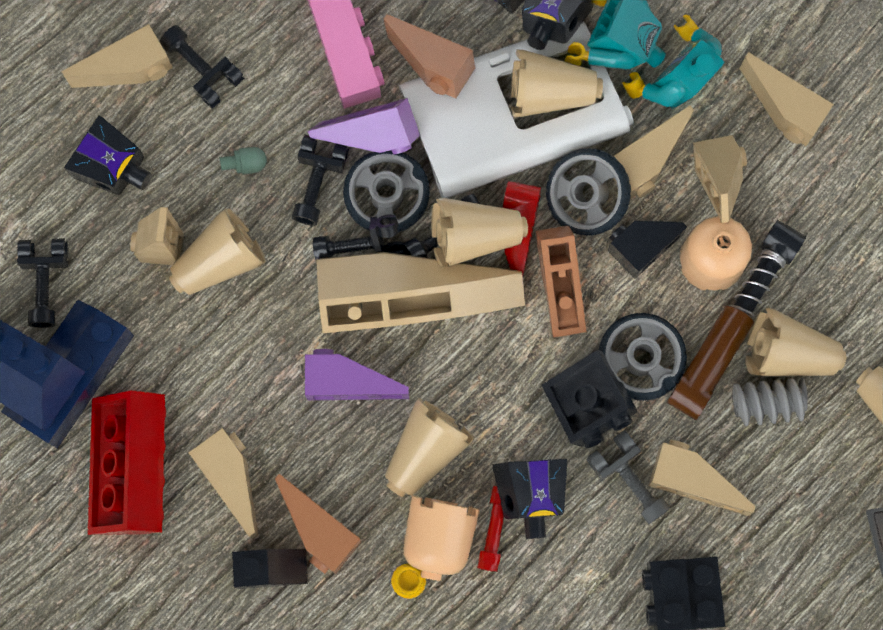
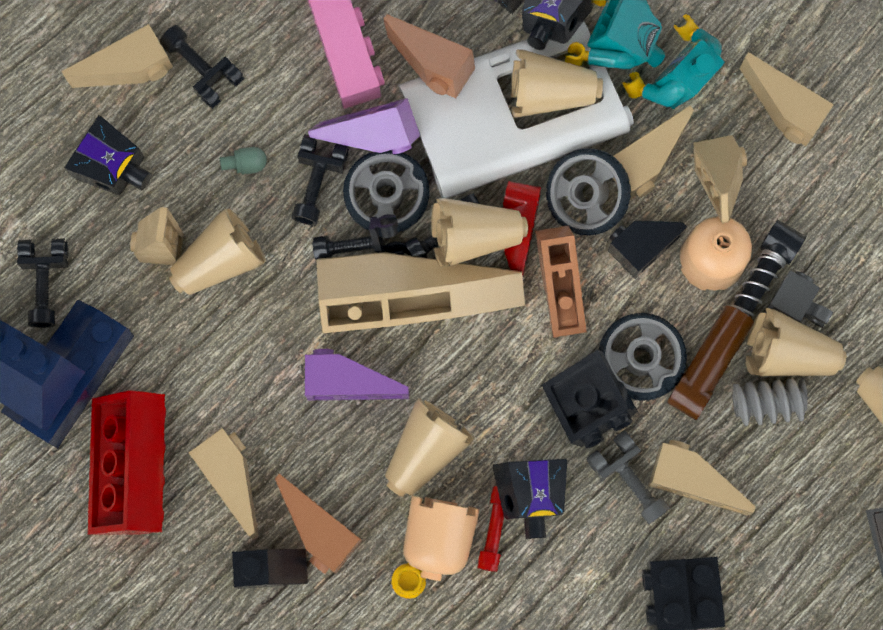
(795, 299): none -> dark grey brick

